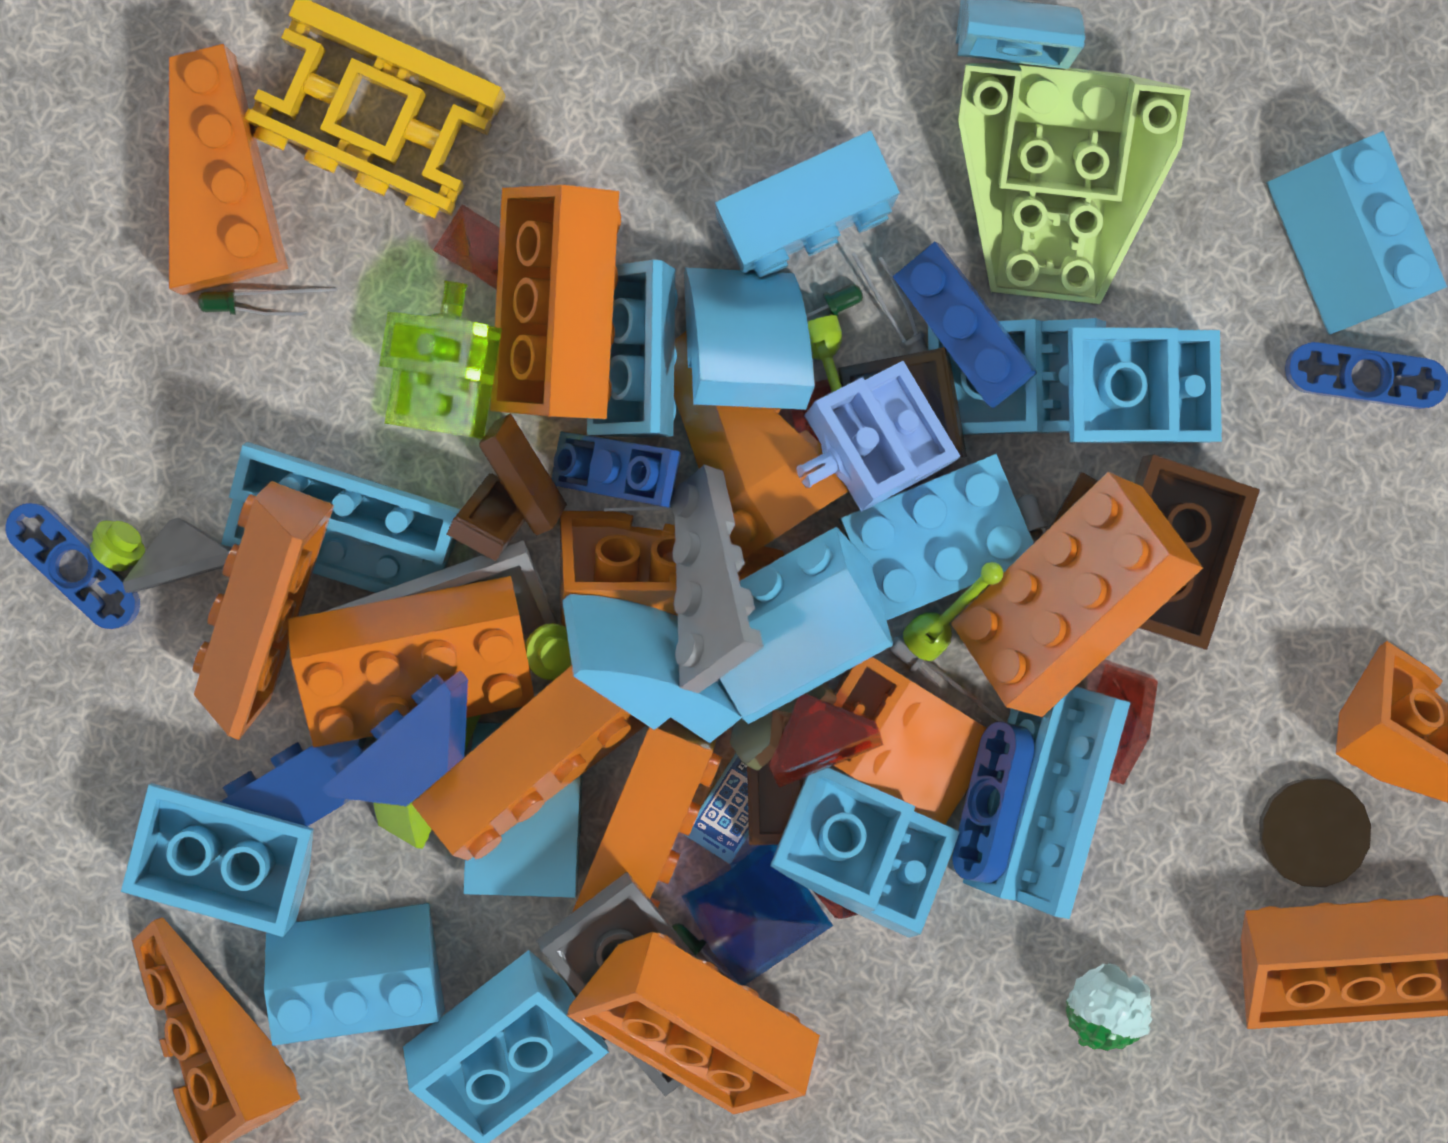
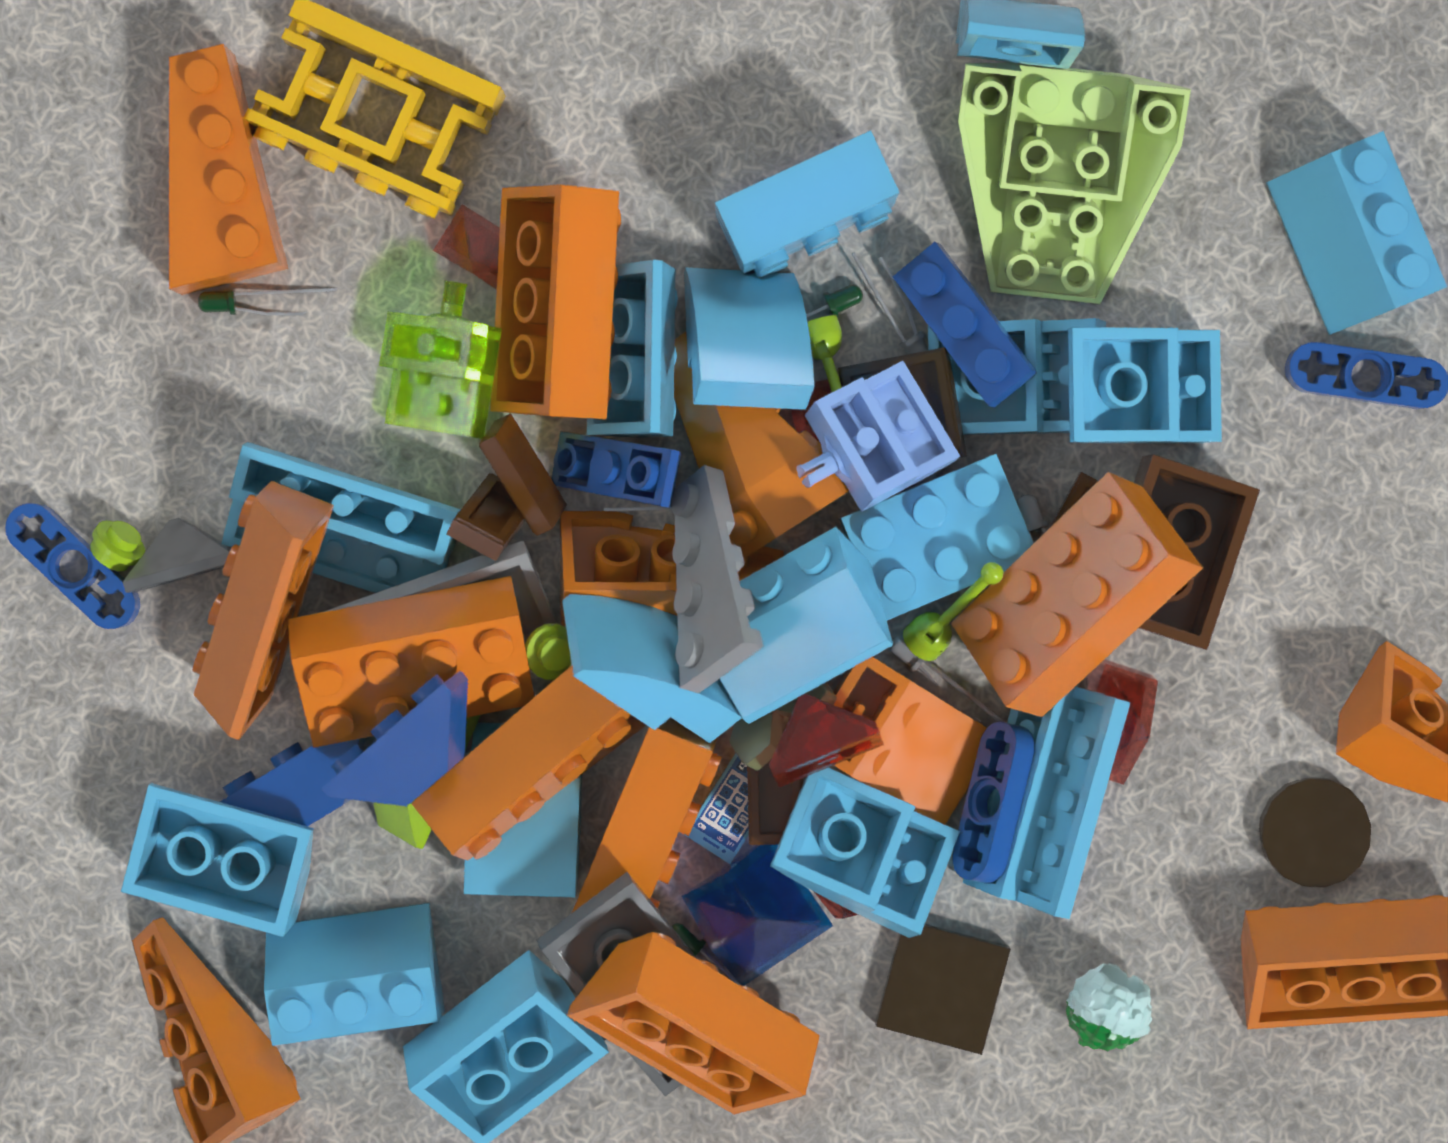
(943, 988): none -> dark brown tile

